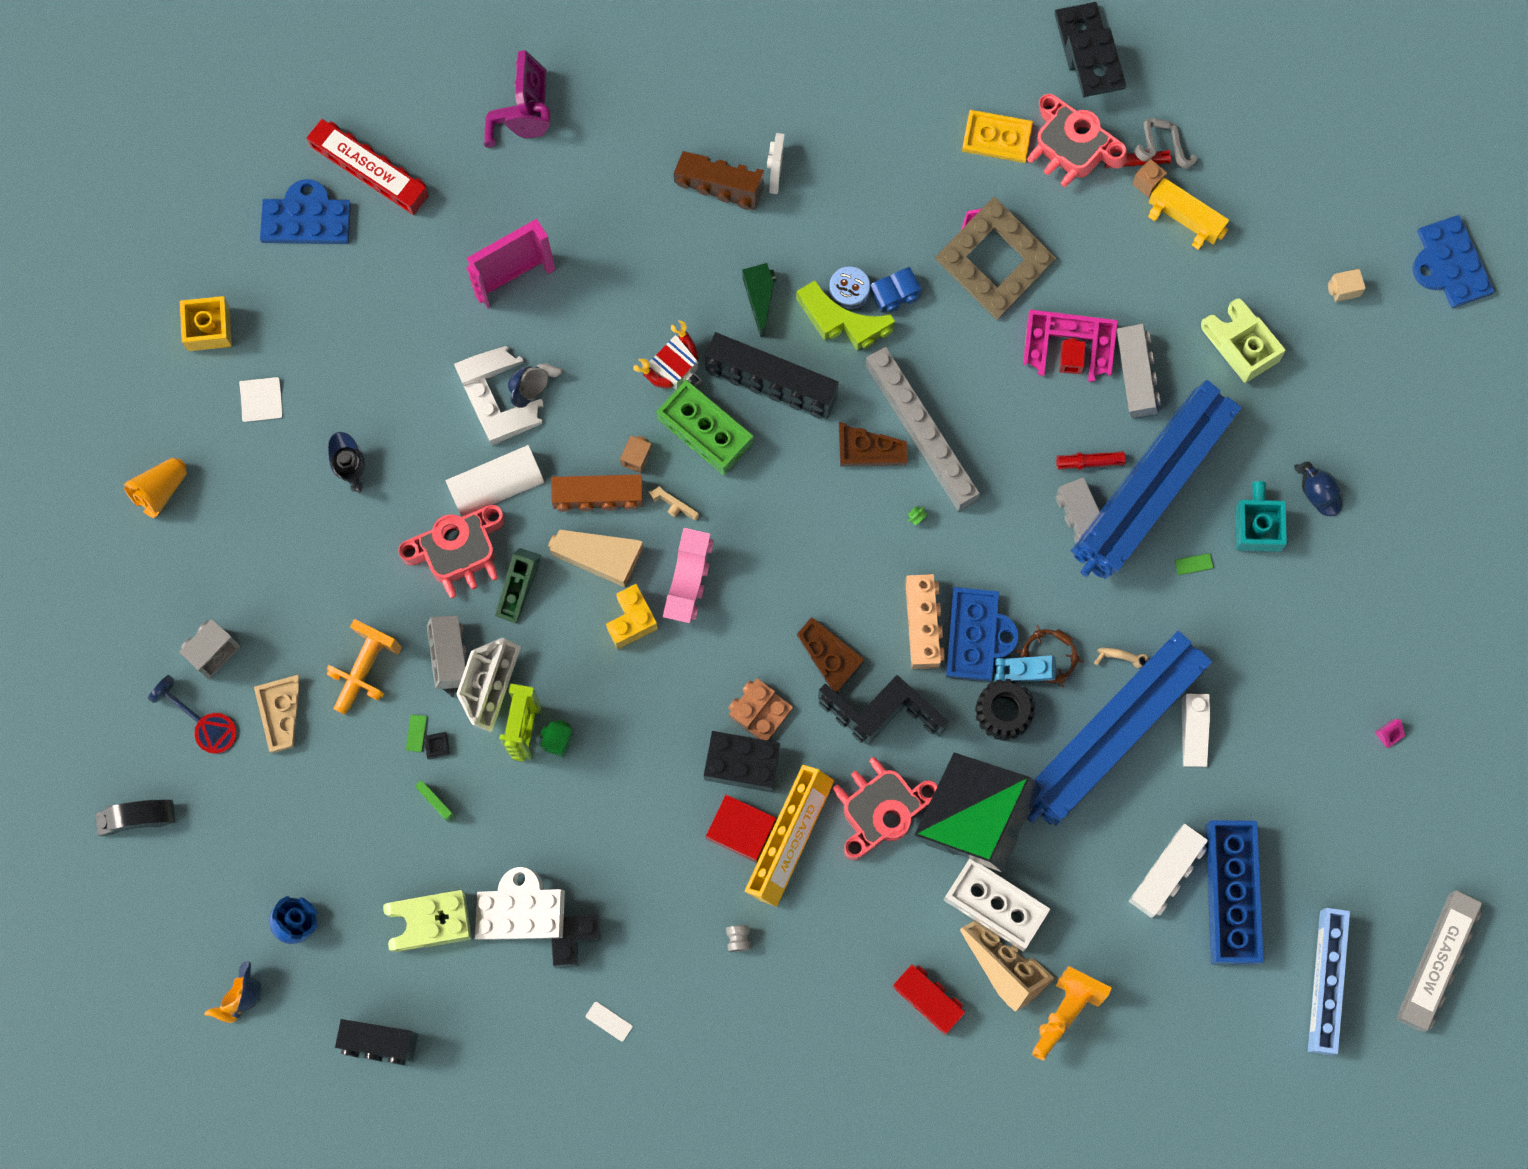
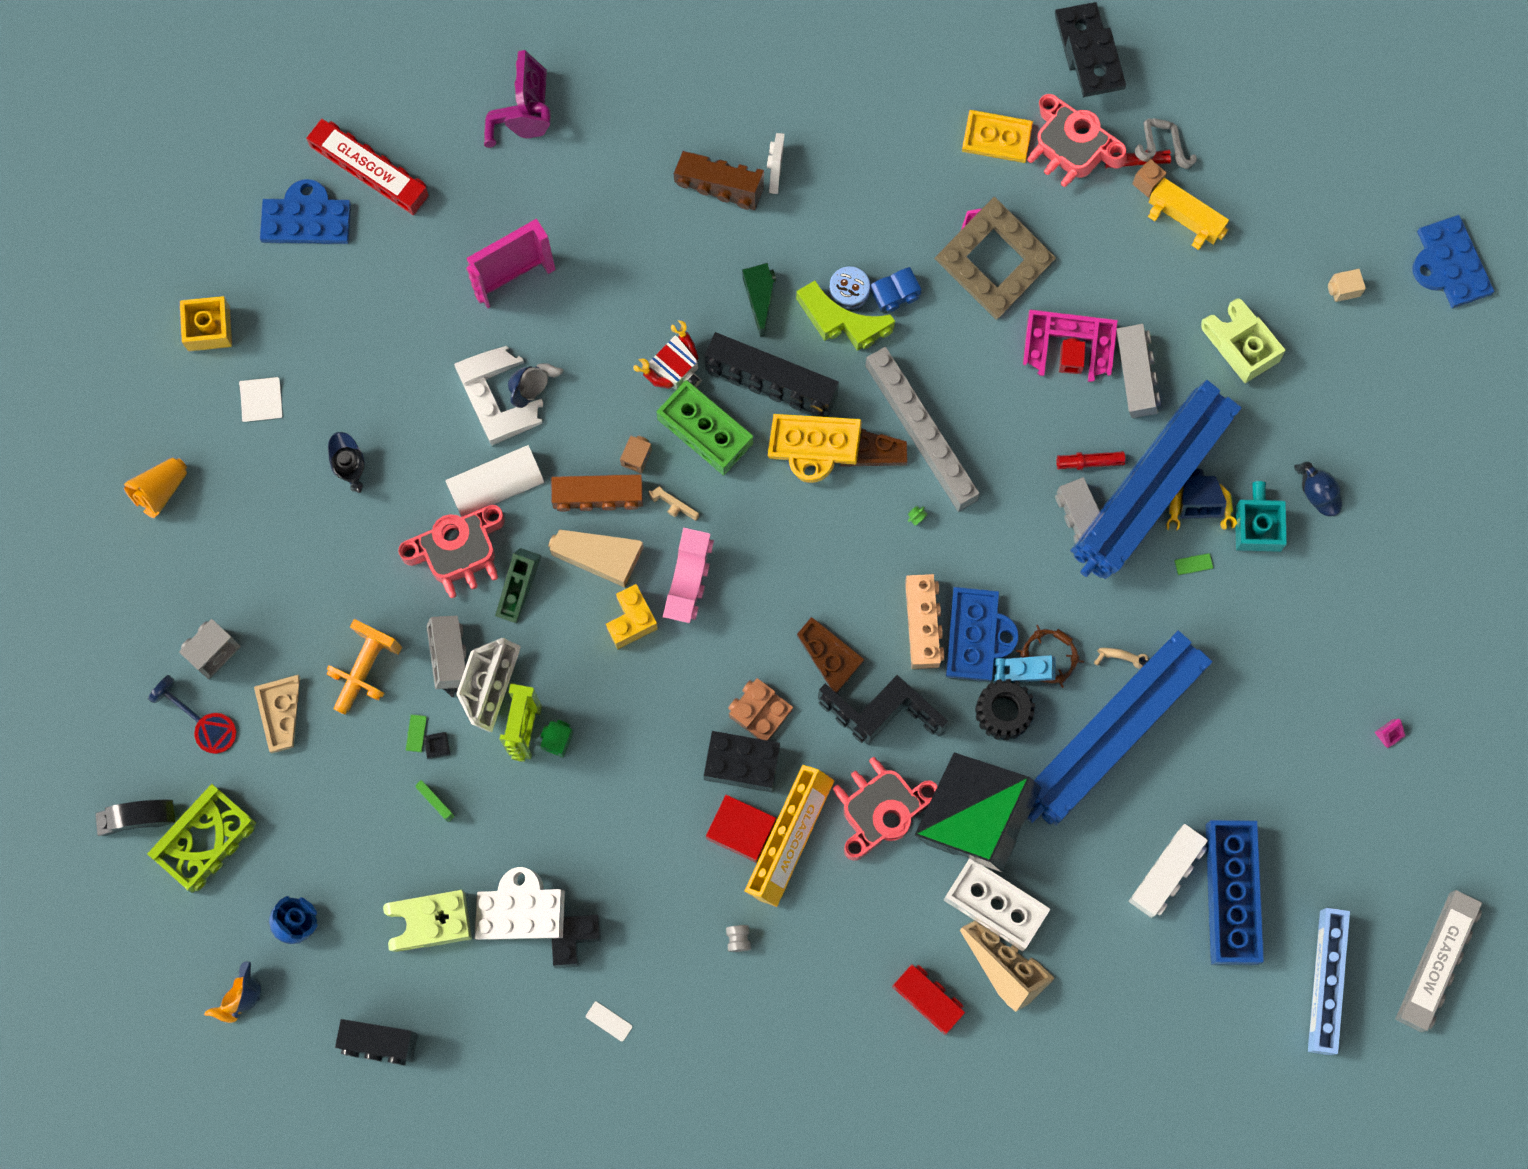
(170, 841): none -> lime fence
(814, 442): none -> yellow plate
(1079, 991): light orange piece -> none
(1195, 729): white slope -> none
(1202, 498): none -> dark blue torso

